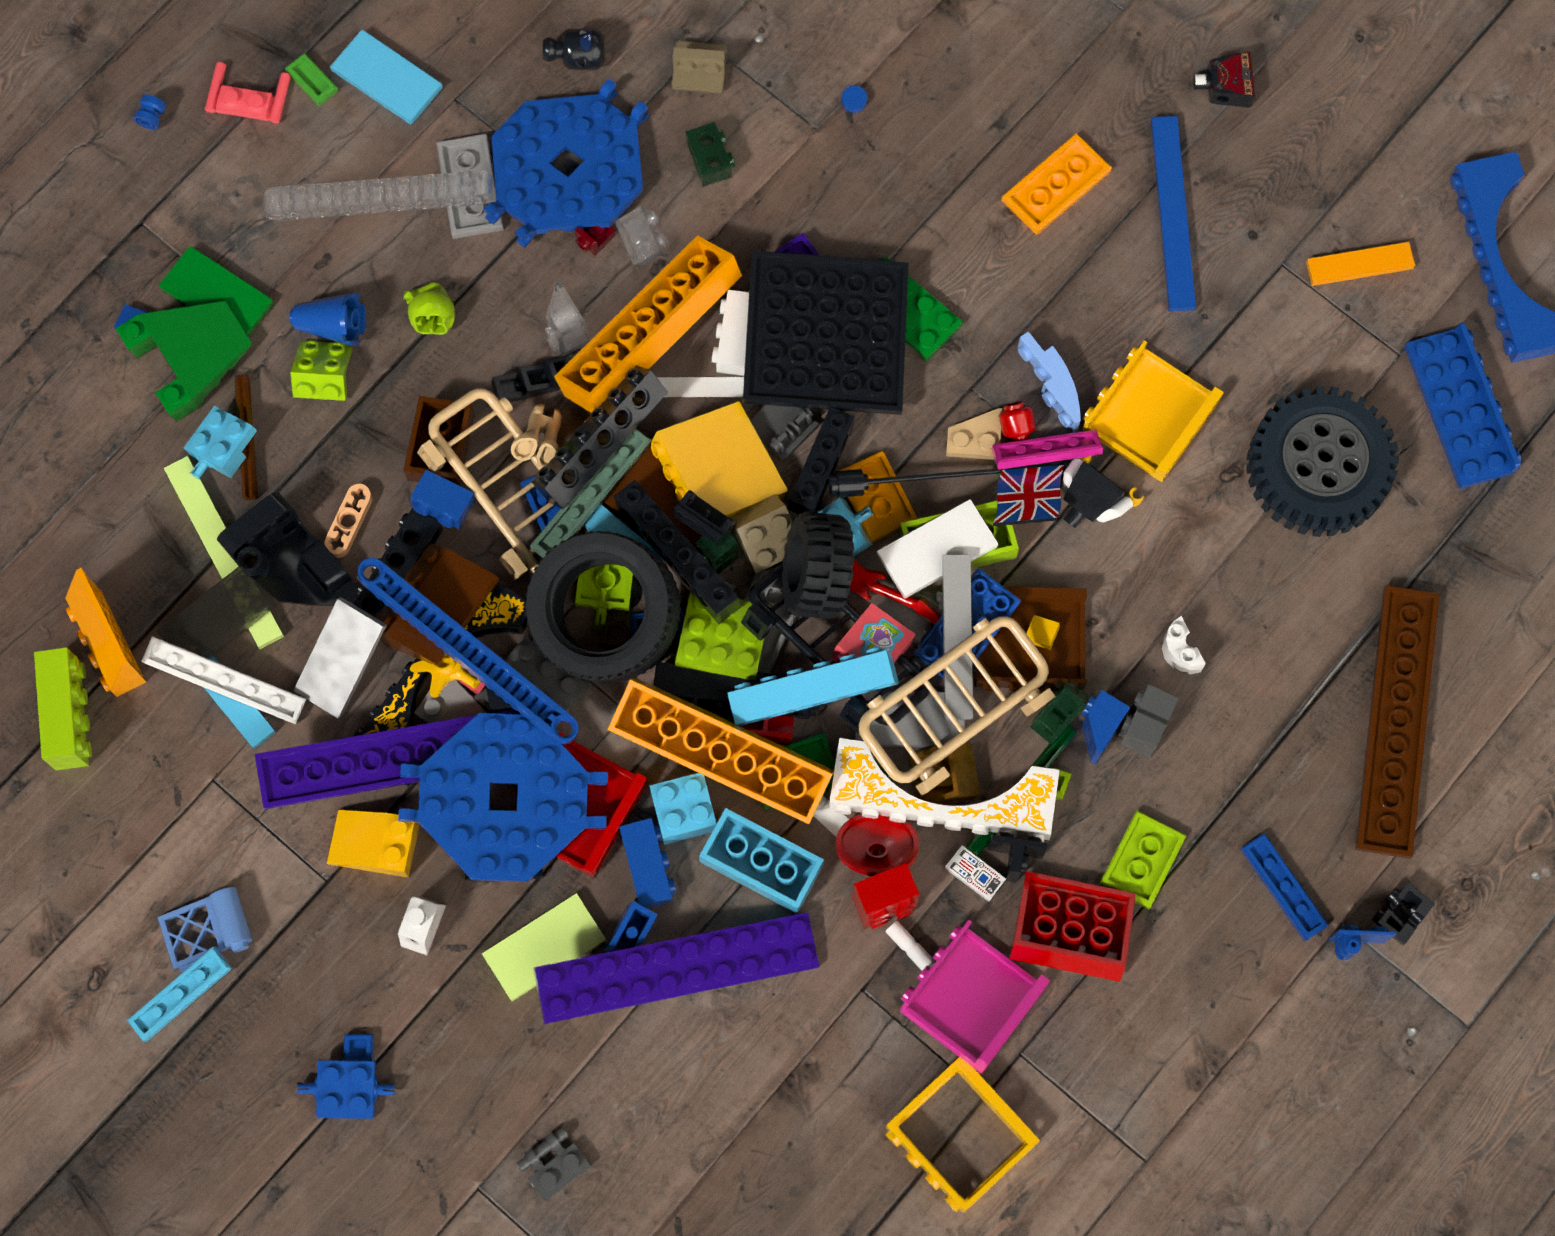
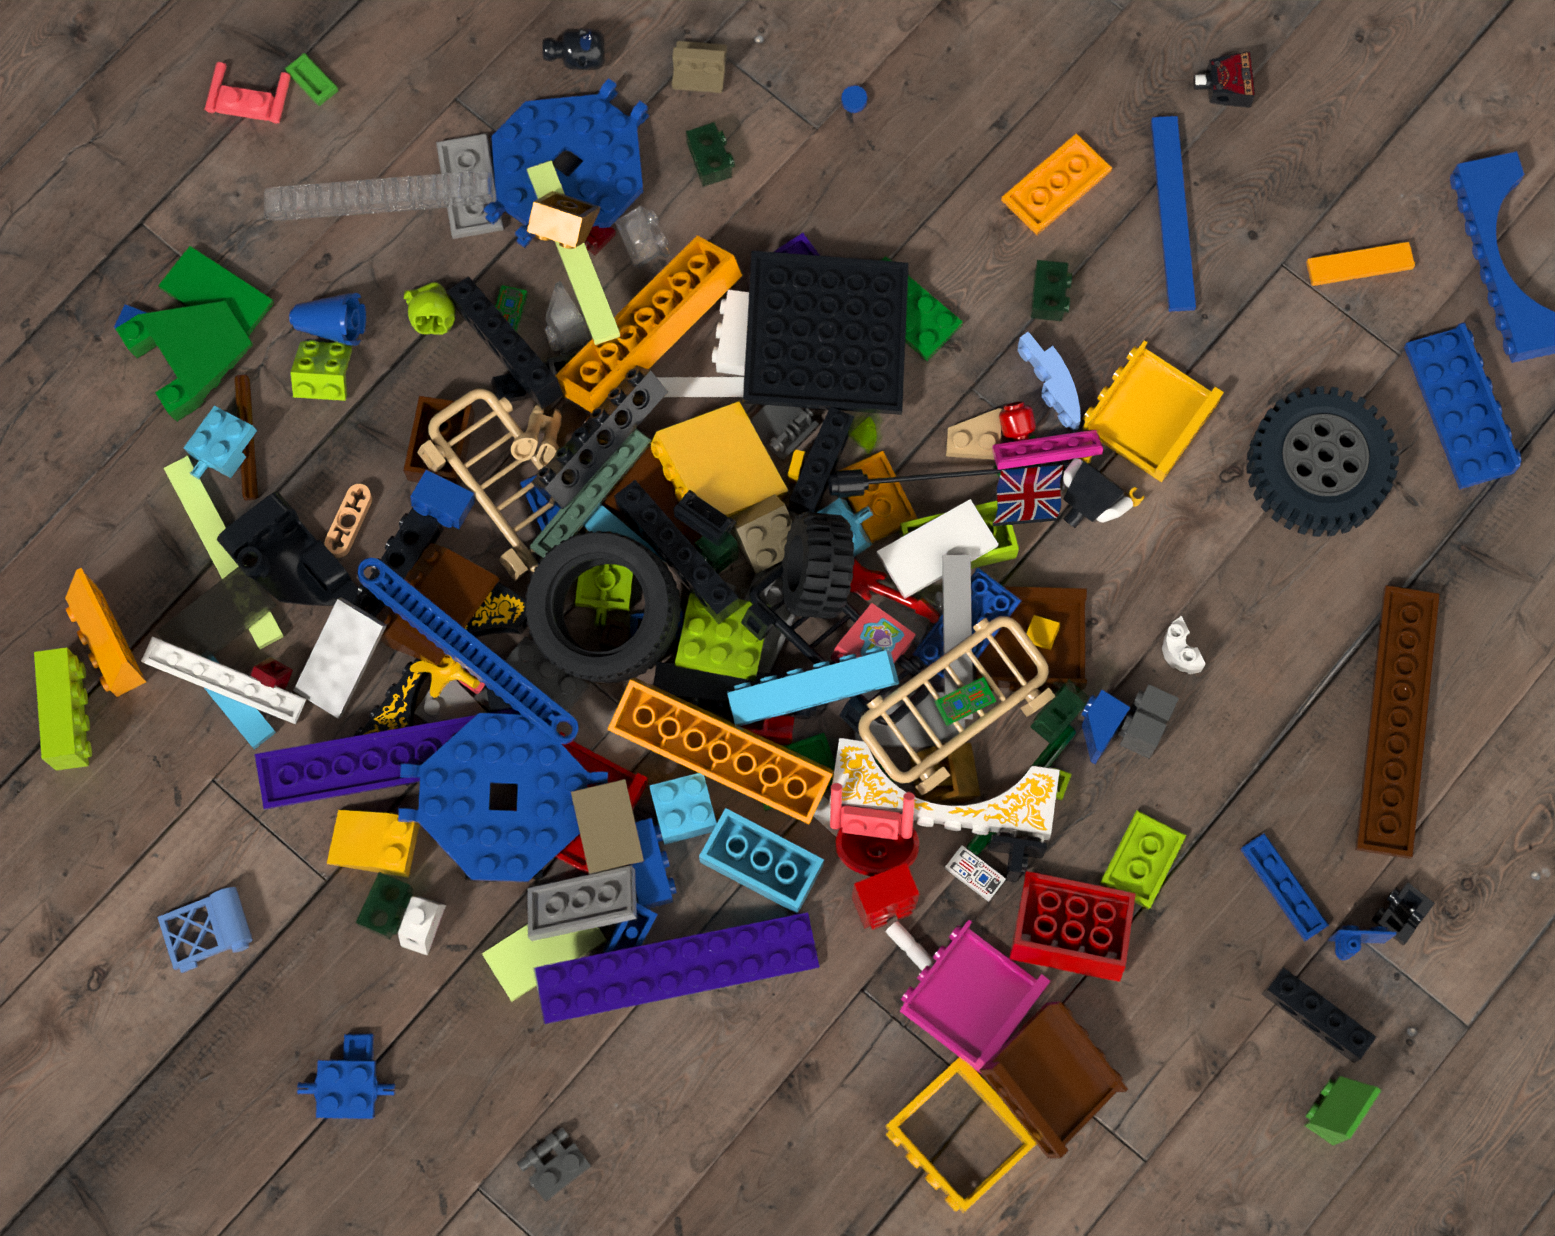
(149, 112): blue wheel -> none
(179, 994): medium azure tile -> none
(272, 673): none -> dark red bracket
(377, 903): none -> clear green brick
(386, 77): medium azure tile -> none
(505, 343): none -> black brick
(511, 304): none -> green tile
(562, 219): none -> slope
(579, 266): none -> yellowish green tile
(581, 903): none -> light grey tile
(607, 826): none -> dark tan tile
(796, 466): none -> yellow tile
(865, 435): none -> clear neon green tile
(871, 821): none -> coral plate
(965, 701): none -> green tile
(1047, 290): none -> clear green brick
(1052, 1078): none -> reddish brown panel
(1319, 1015): none -> black brick
(1340, 1109): none -> bright green slope

